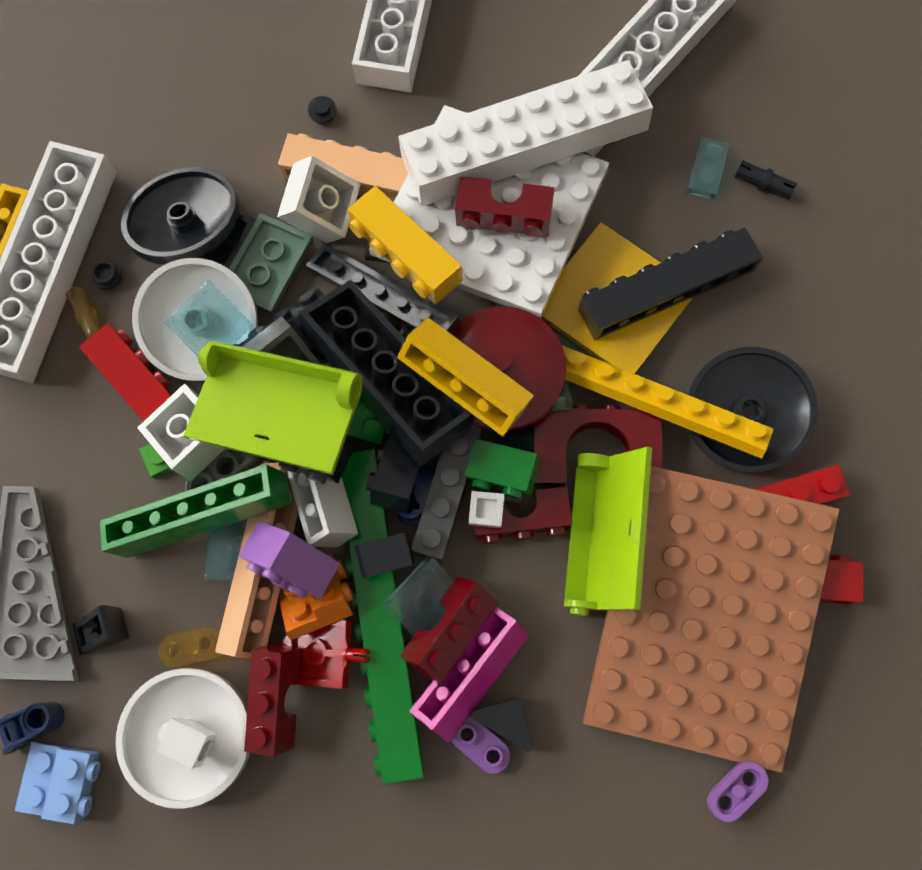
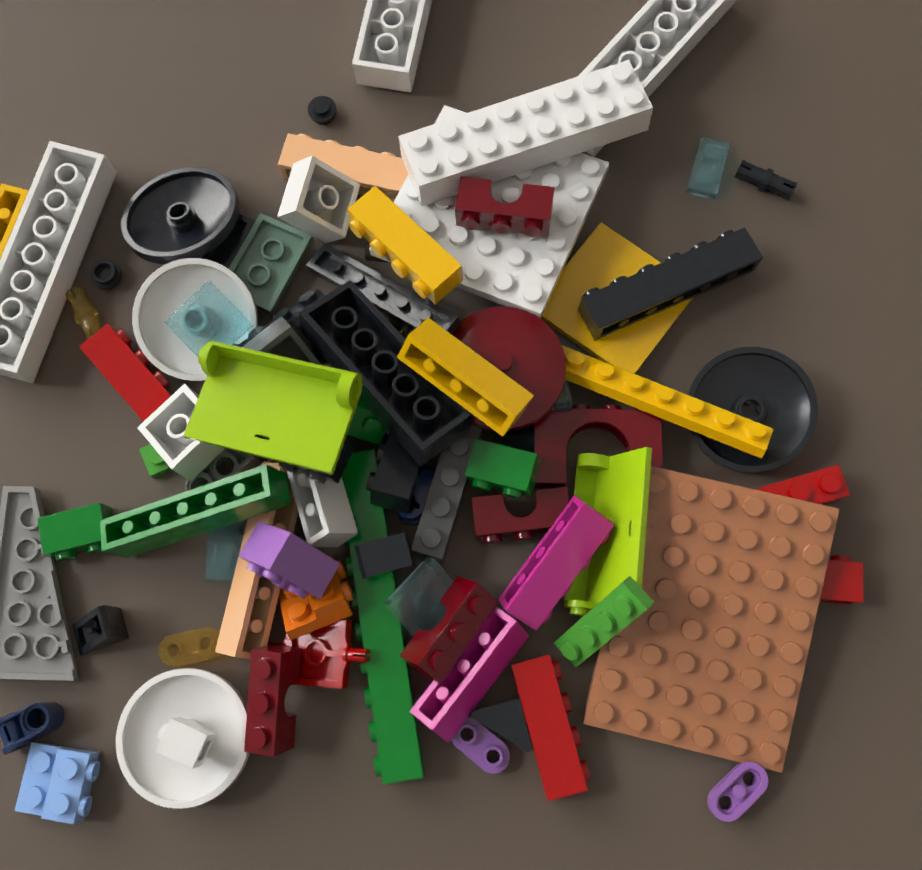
(73, 531): none -> green brick
(486, 509): white plate -> none
(549, 727): none -> red brick
(555, 563): none -> dark pink brick
(603, 621): none -> bright green plate

